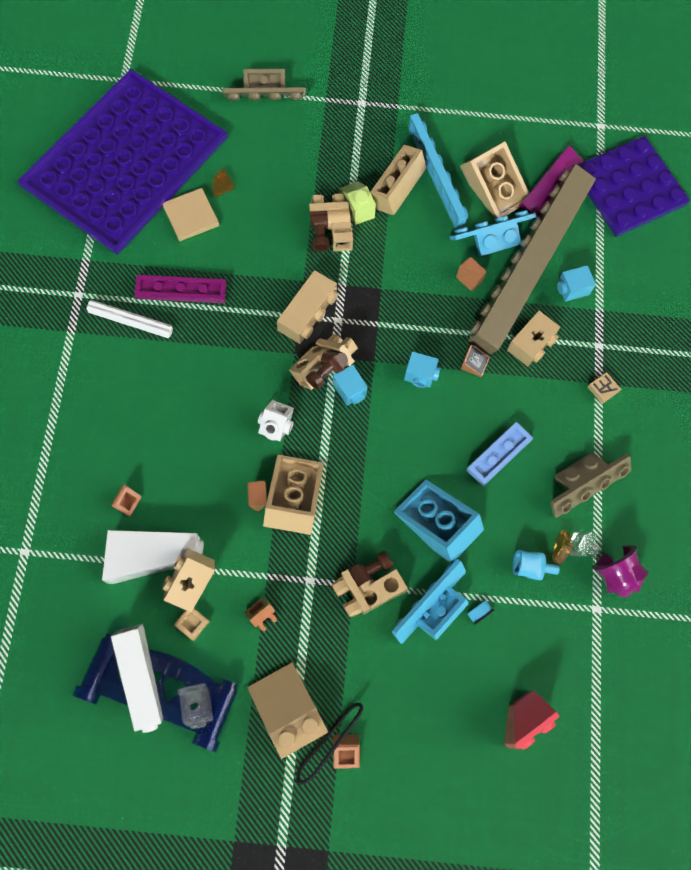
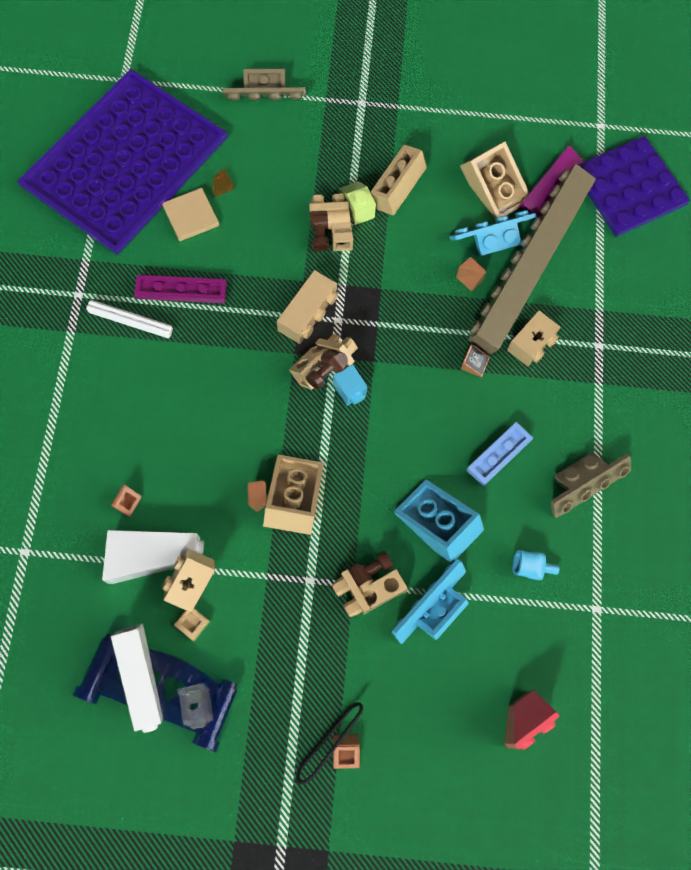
(259, 612): nougat tile -> none
(275, 421): white brick -> none
(287, 710): tan slope -> none
(422, 370): medium azure brick -> none
(440, 177): medium azure plate -> none
(480, 612): medium azure piece -> none
(562, 547): clear orange tile -> none
(576, 283): medium azure brick -> none
(583, 544): clear tile -> none
(604, 388): tan tile -> none
(623, 575): magenta helmet -> none

